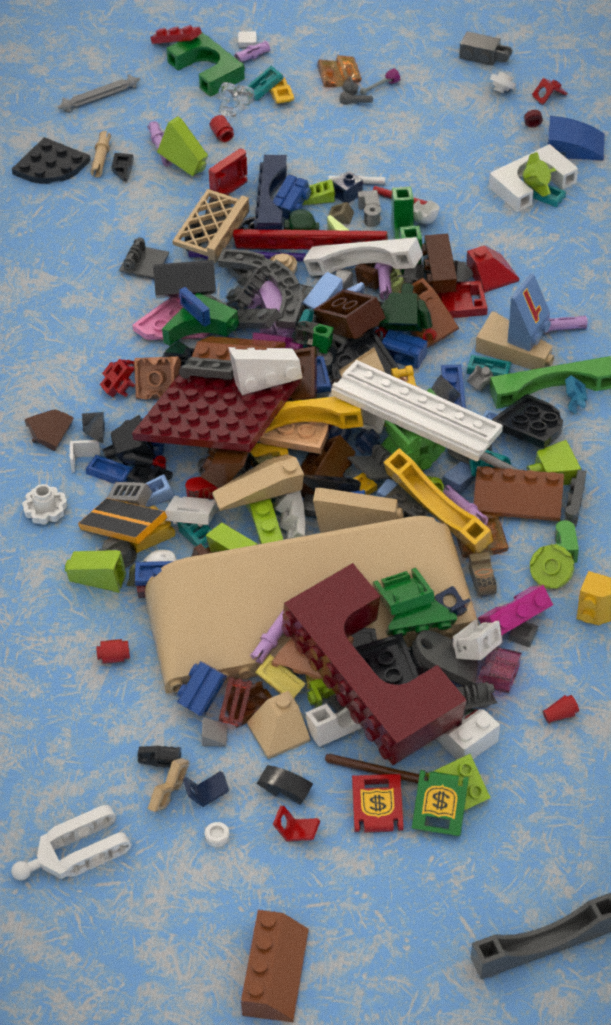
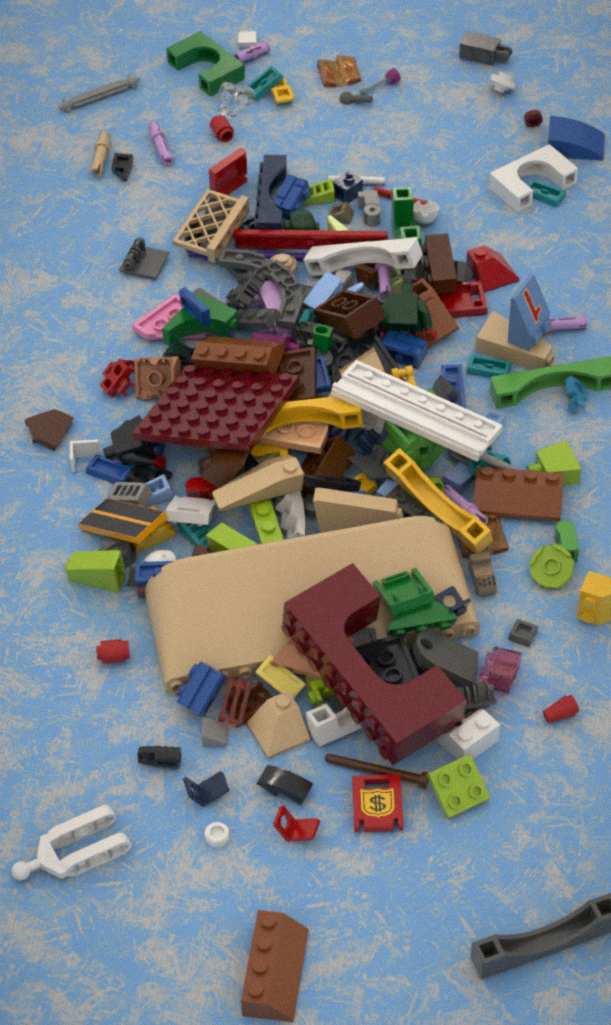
(44, 504): white plant -> none
(50, 162): black plate -> none
(94, 425): black piece -> none
(174, 780): tan tile -> none
(175, 34): red plate -> none
(182, 147): lime slope -> none
(194, 275): black slope -> none
(207, 368): dark grey plate -> none
(263, 368): white wedge -> none
(268, 640): lavender pin -> none
(350, 86): dark grey piece -> none
(440, 799): green container -> none
(477, 641): white hinge -> none
(480, 377): light grey arm -> none
(525, 606): dark pink arch -> none
(531, 421): black plate -> none
(537, 174): lime piece -> none
(550, 87): red bracket -> none
(575, 499): dark grey plate -> none

